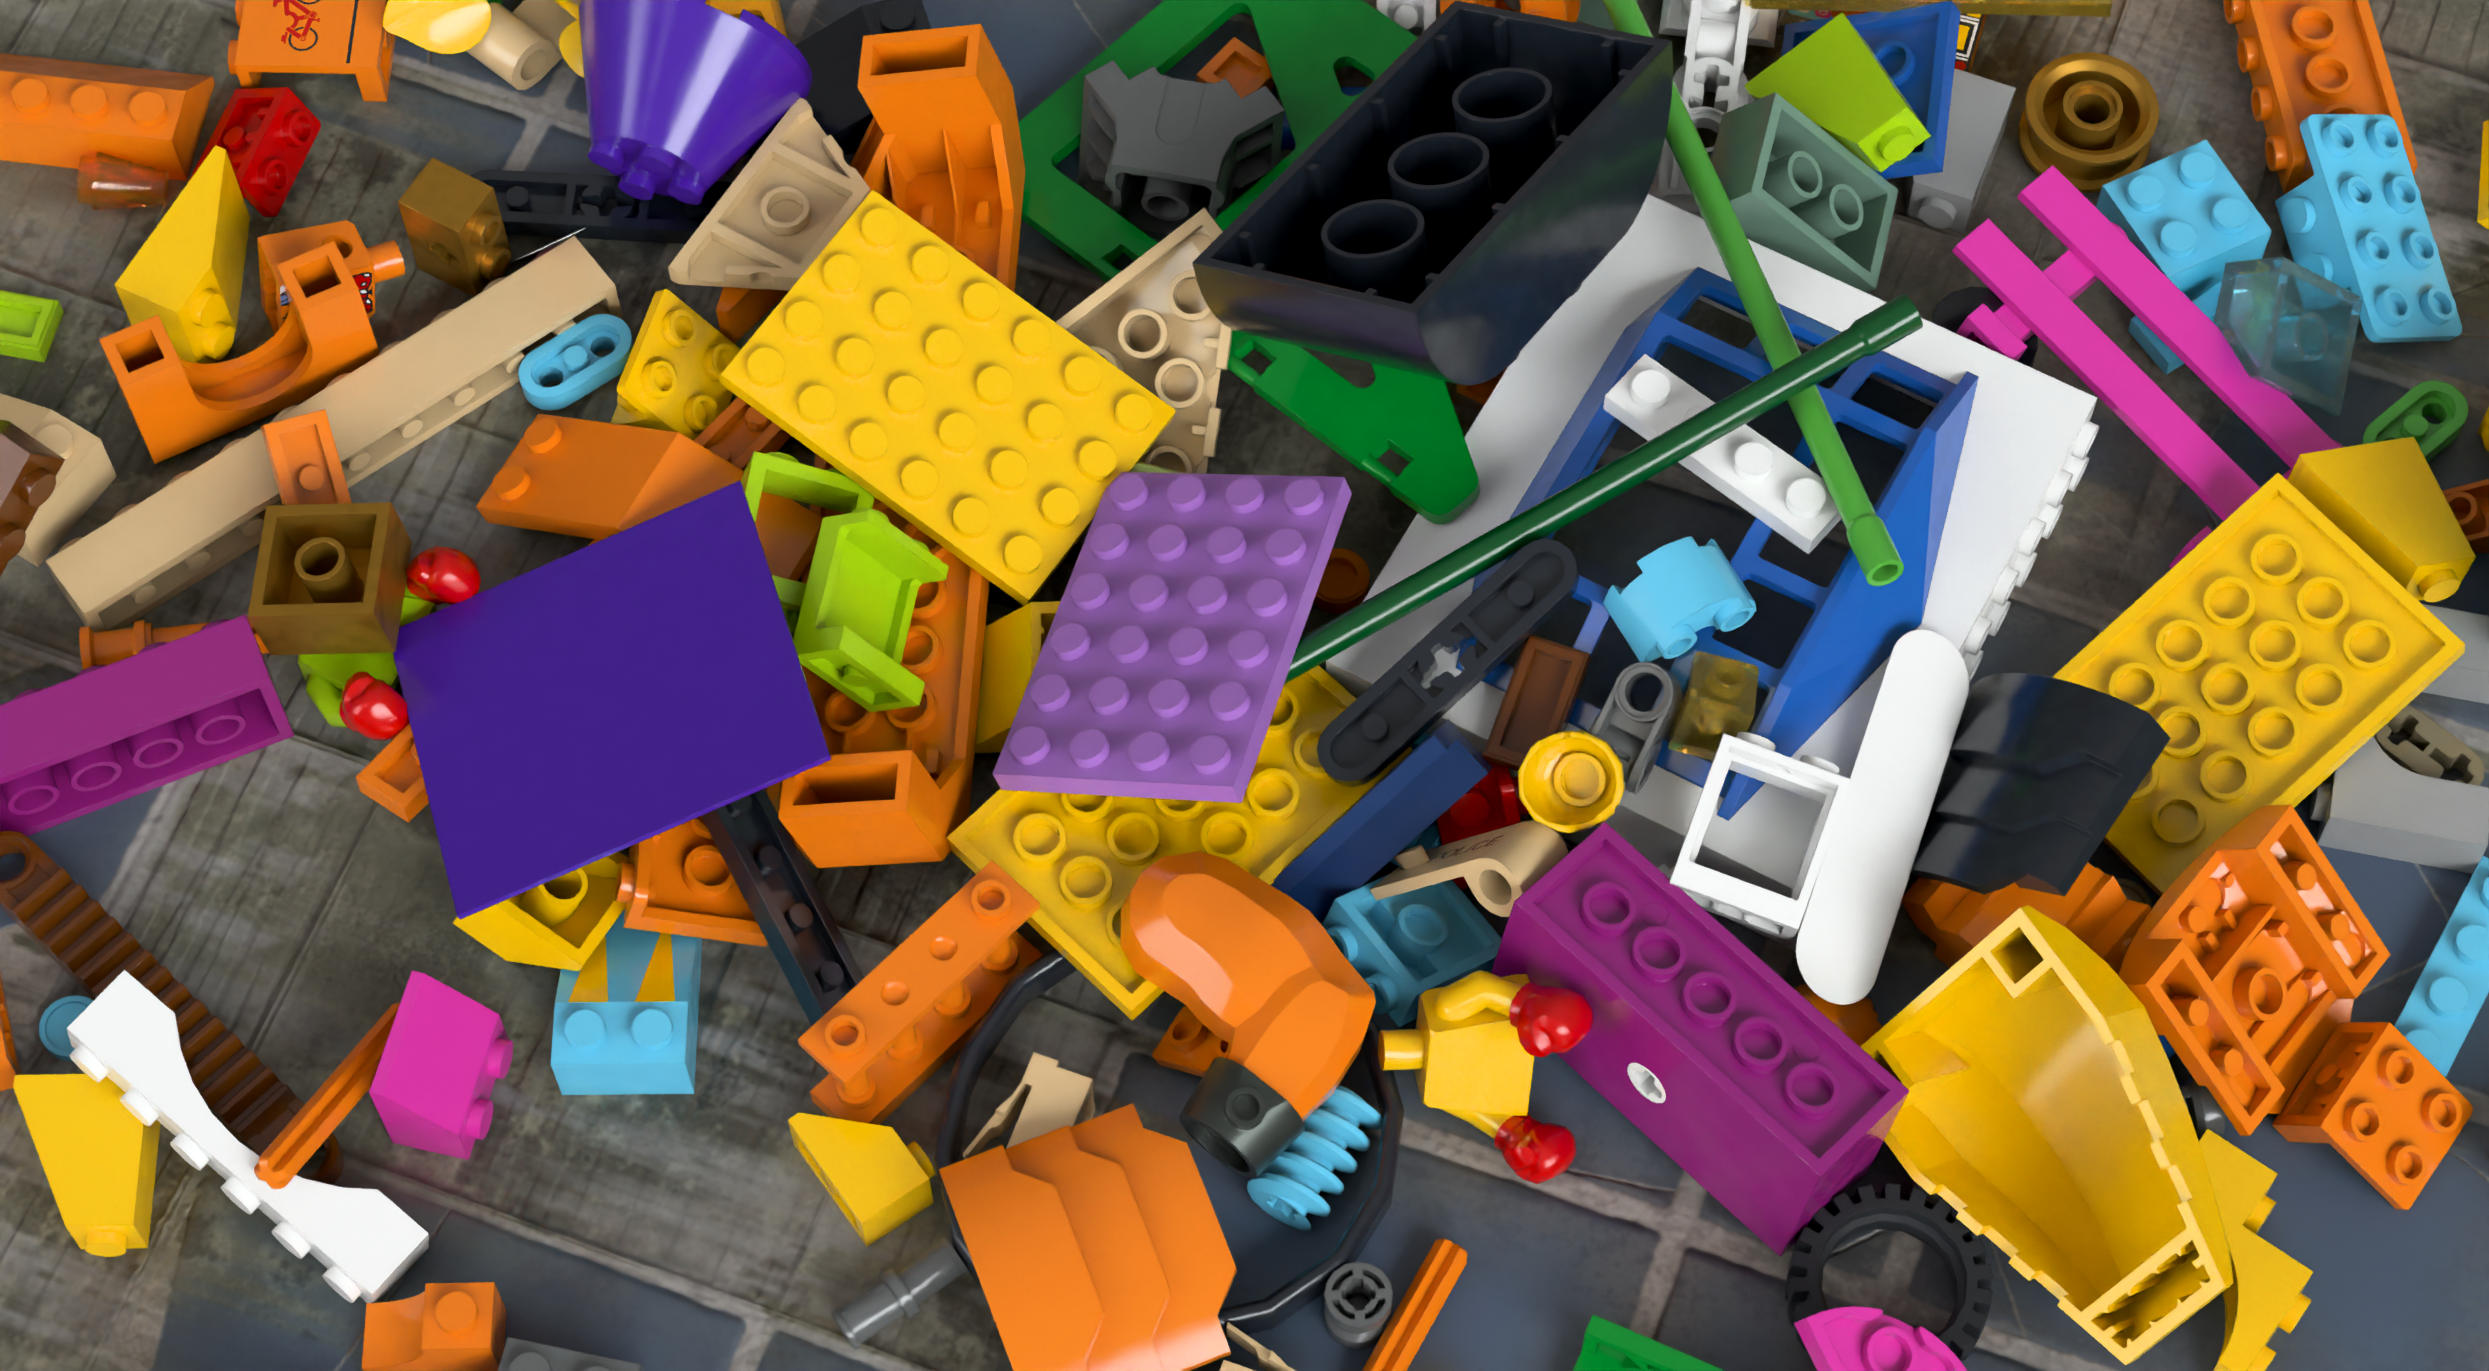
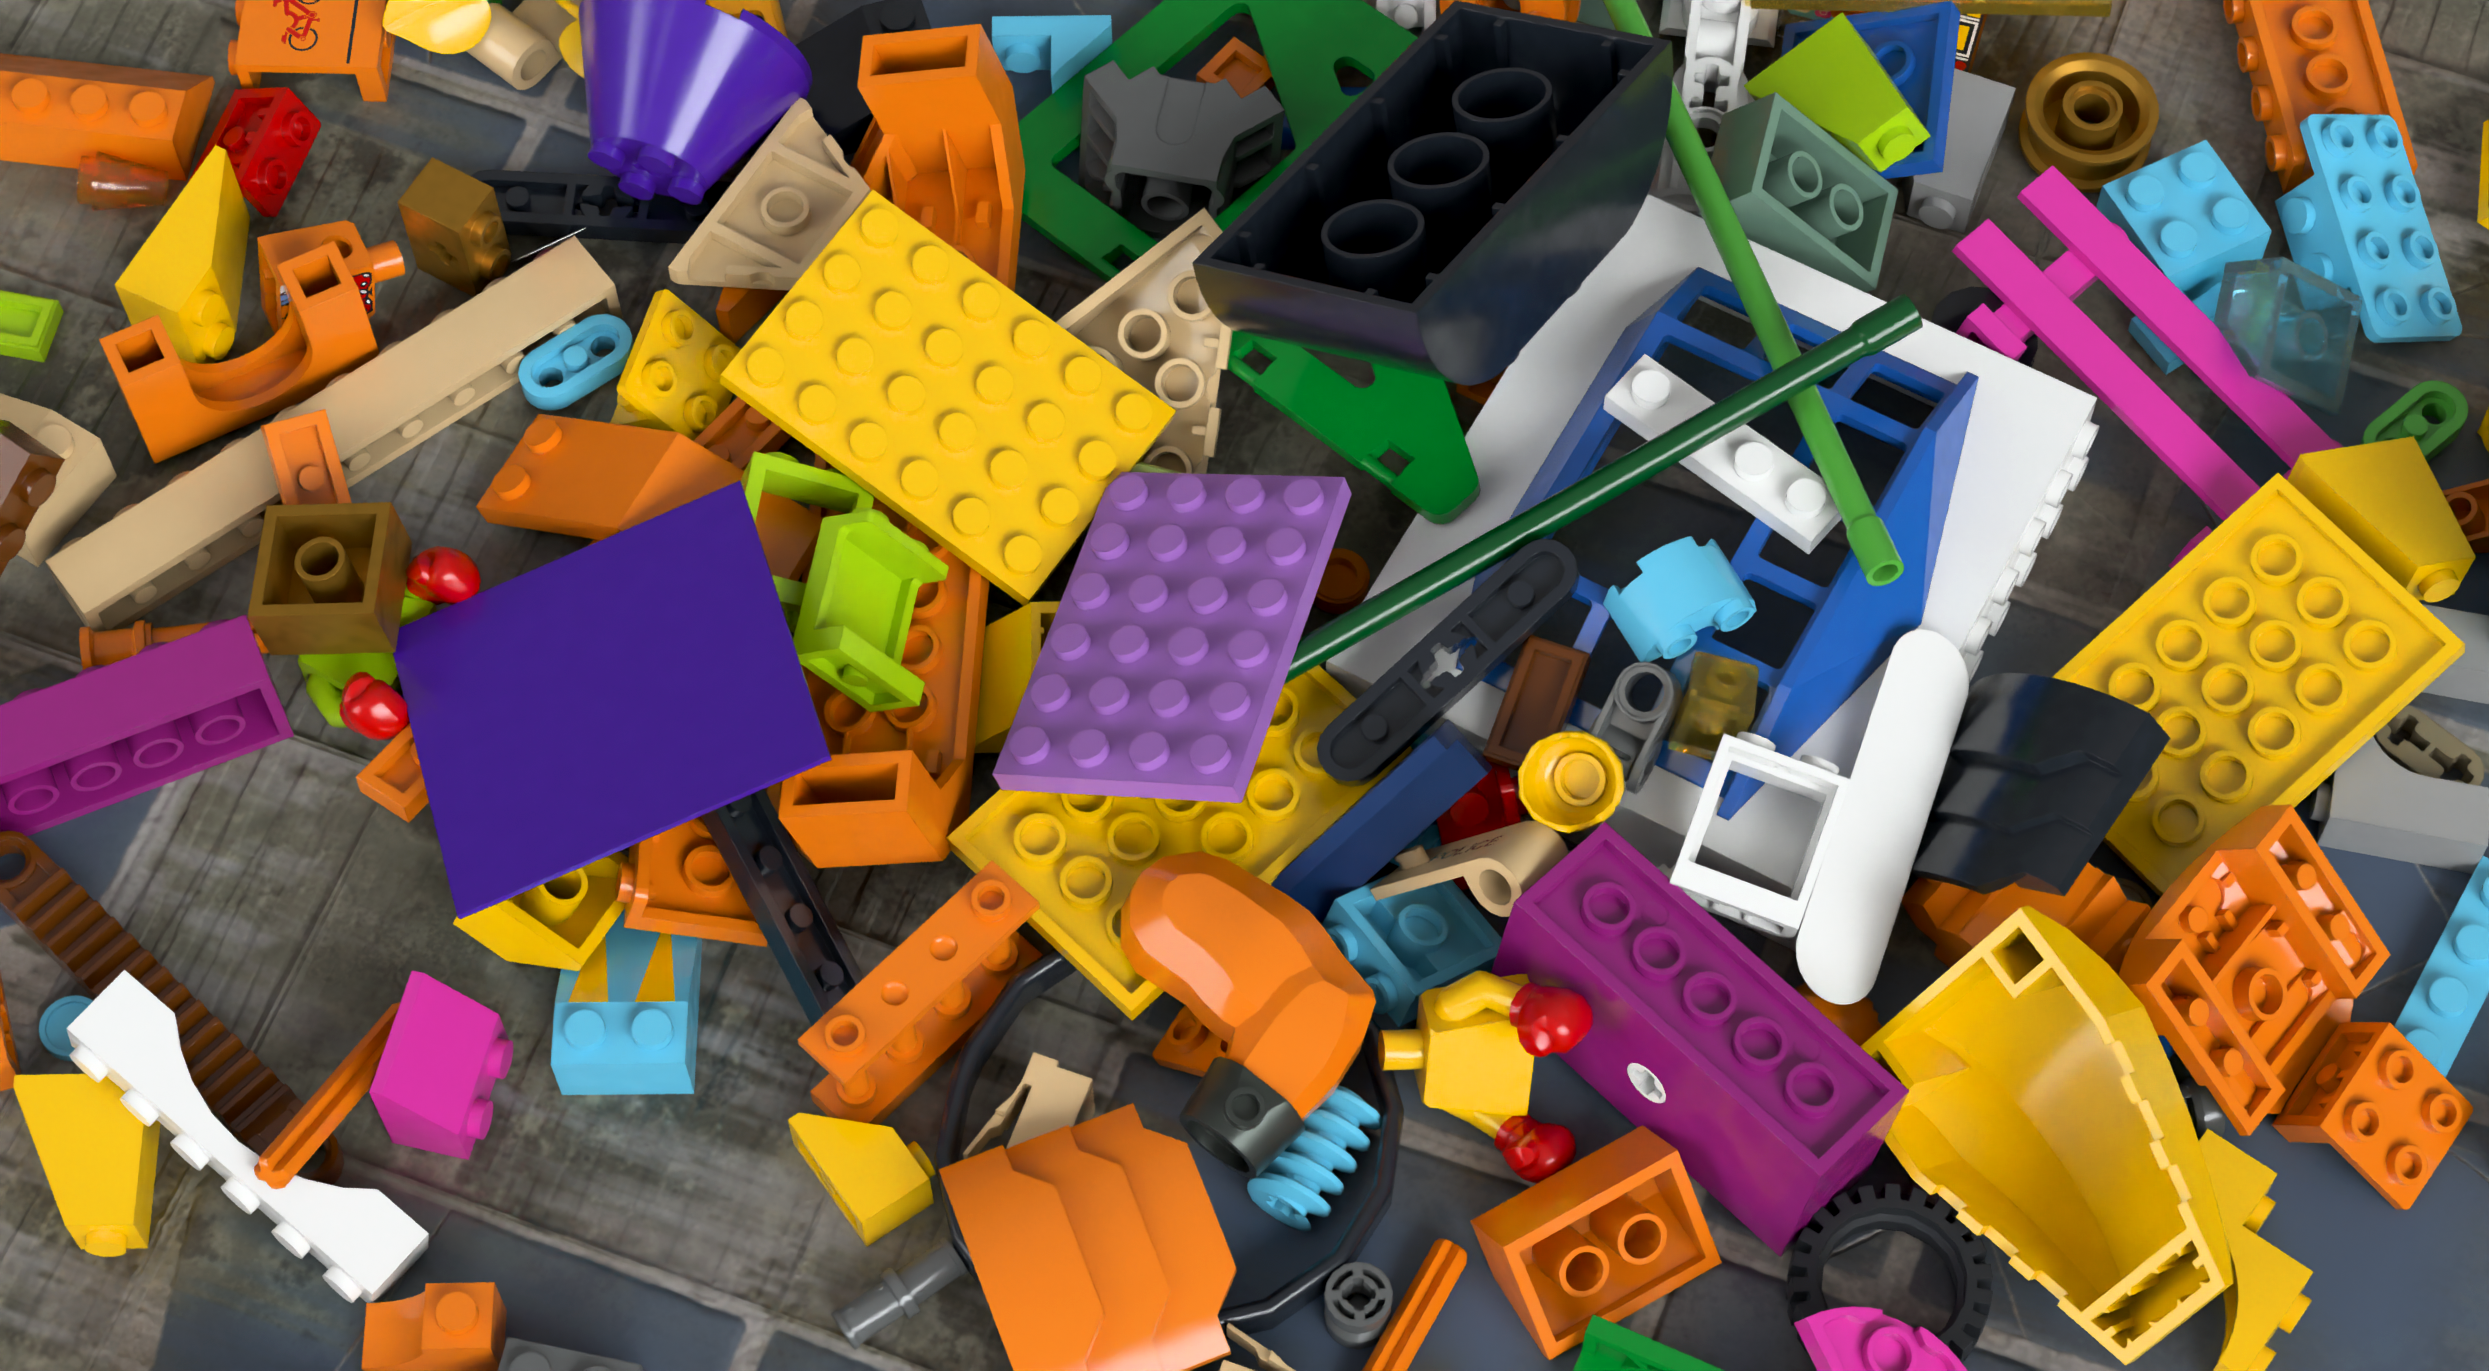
(1050, 43): none -> medium azure slope
(1597, 1239): none -> orange slope

